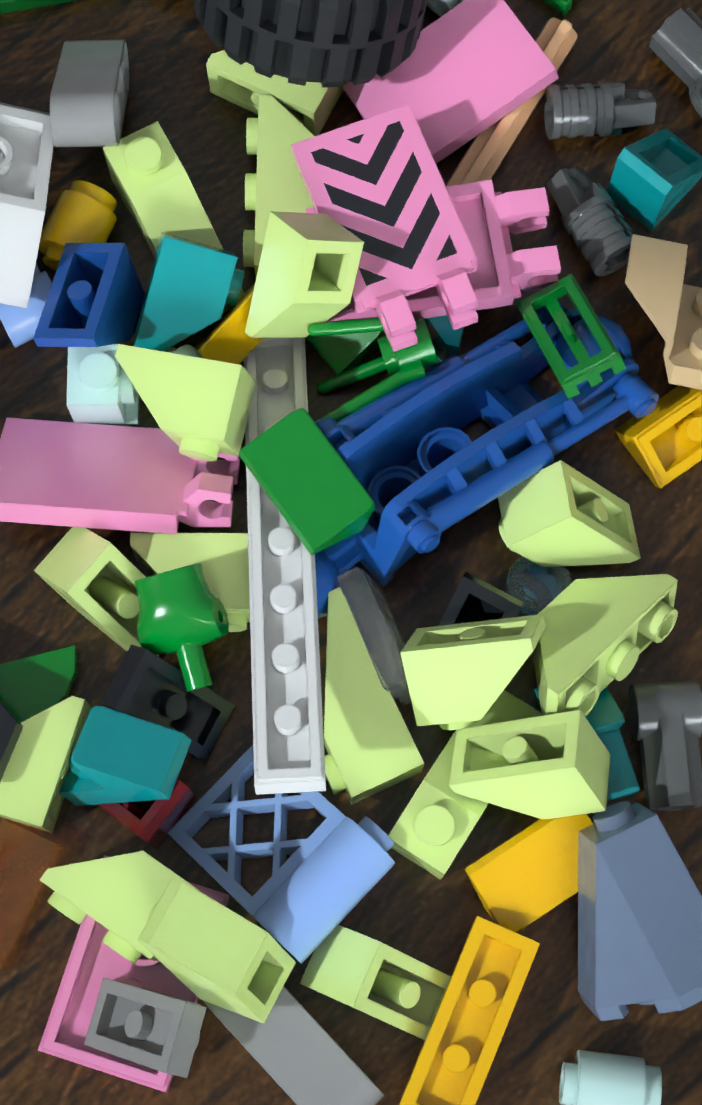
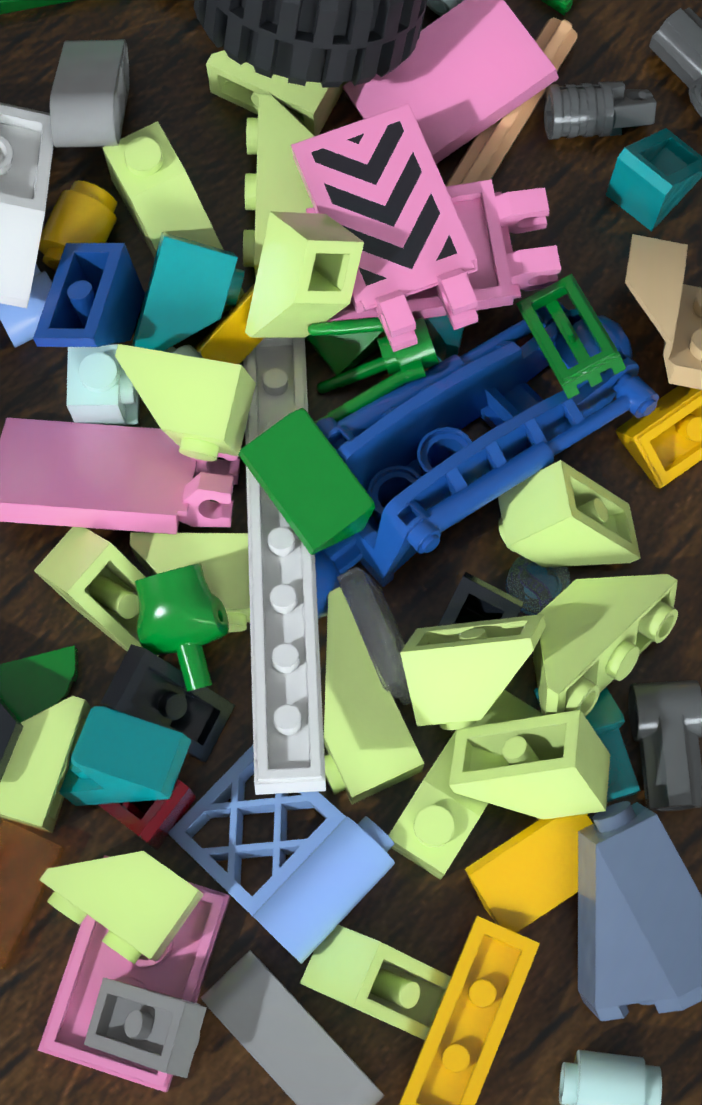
(216, 951): yellowish green slope -> none
(592, 220): dark grey hinge -> none

